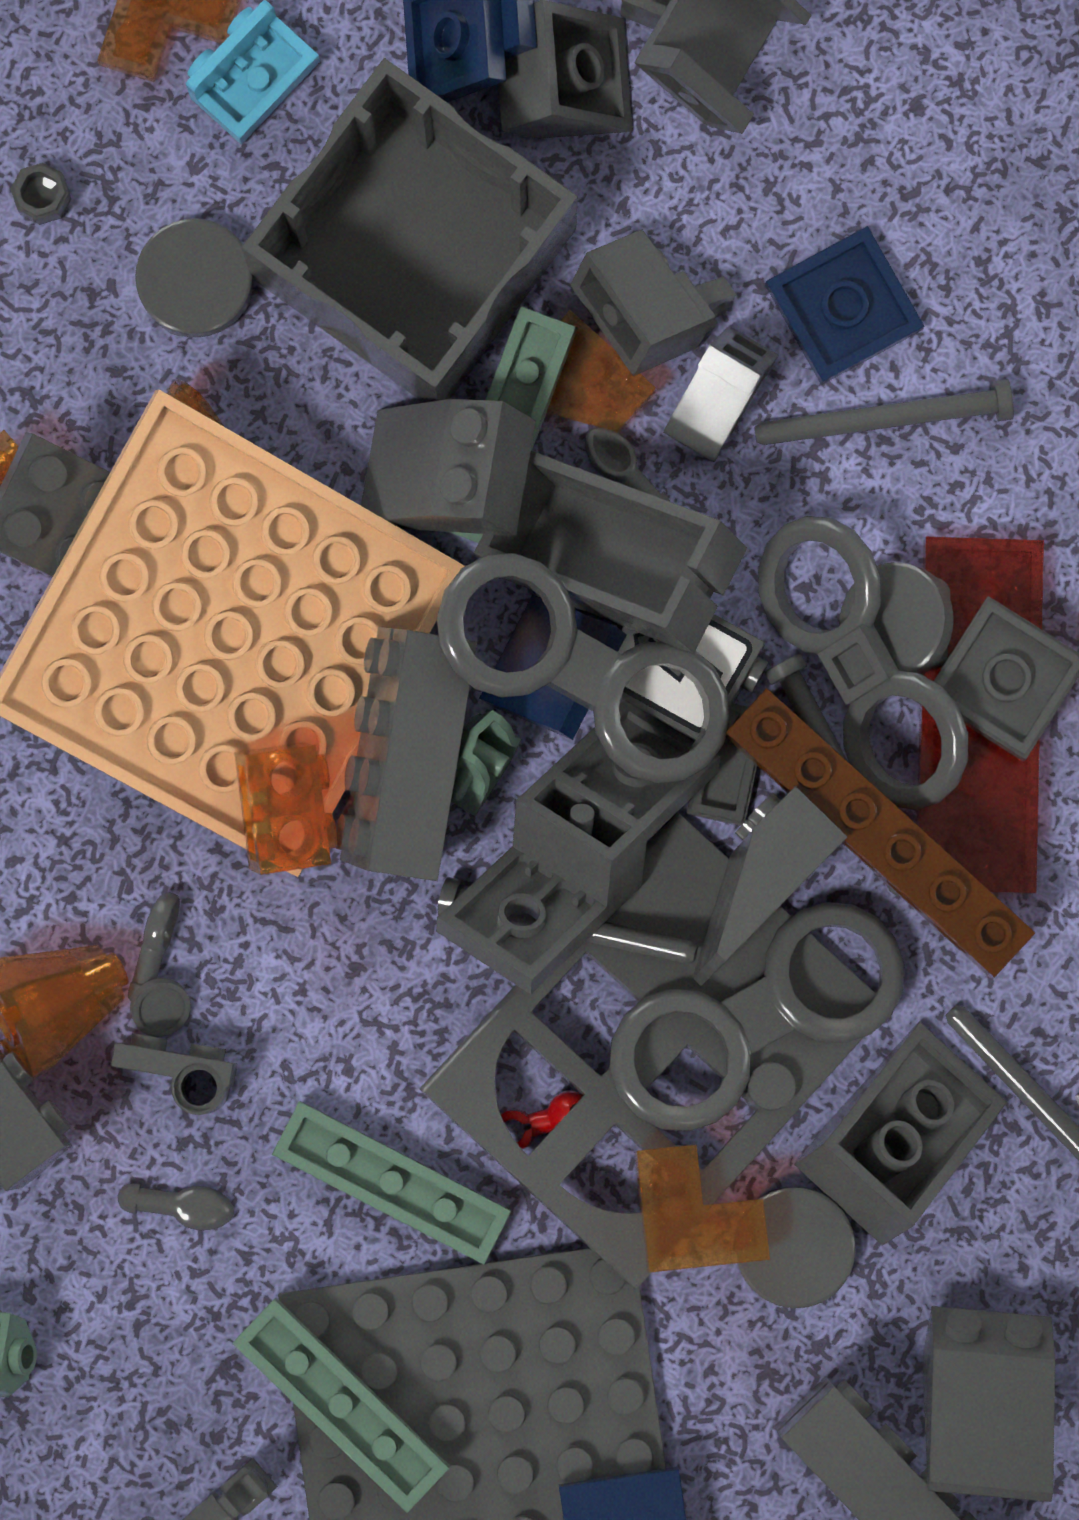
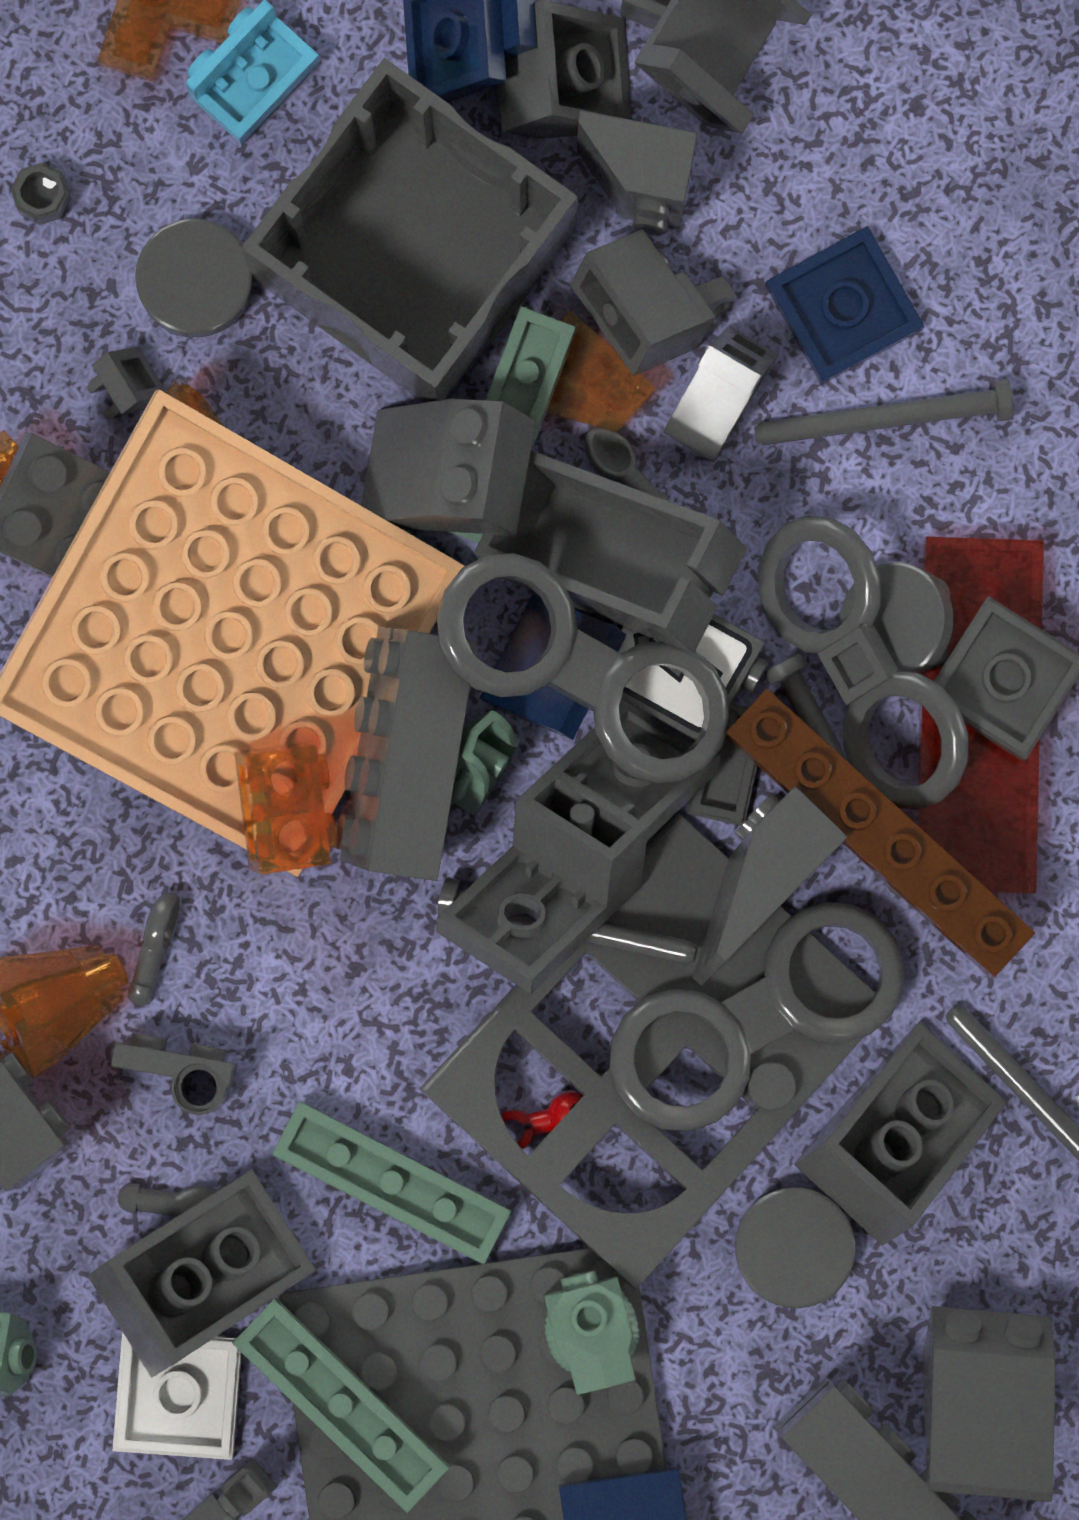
(127, 380): none -> dark grey tile
(160, 1007): dark grey piece -> none
(183, 1408): none -> white tile
(201, 1273): none -> dark grey slope
(592, 1331): none -> sand green hand
(639, 167): none -> dark grey slope
(681, 1229): clear orange plate -> none

